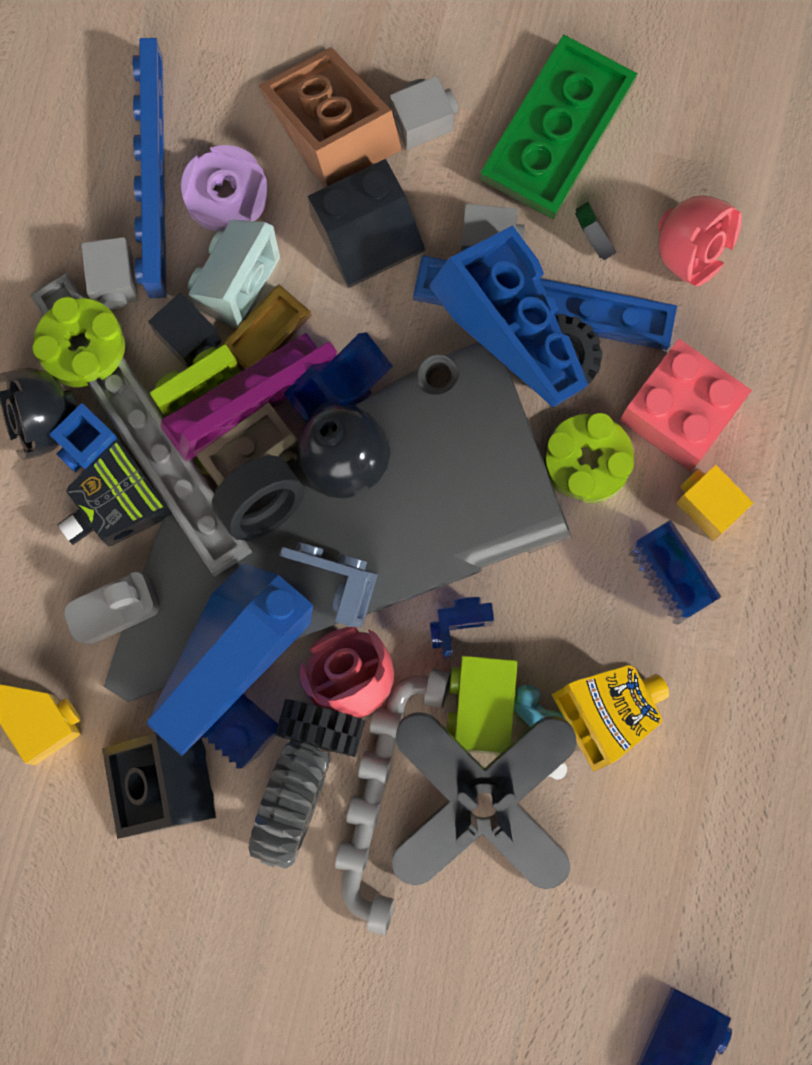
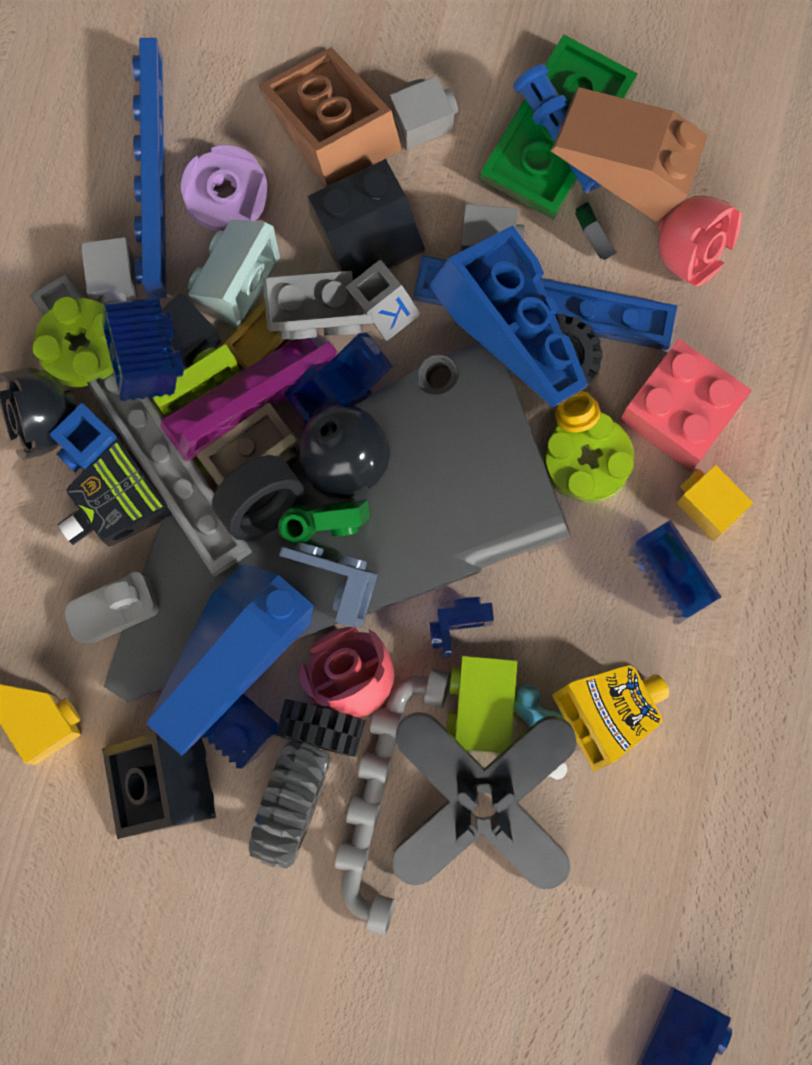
(141, 348): none -> clear blue brick
(312, 301): none -> light grey bracket
(339, 518): none -> green plate
(384, 297): none -> light grey brick
(548, 109): none -> blue pin
(578, 412): none -> yellow plate
(631, 149): none -> nougat slope

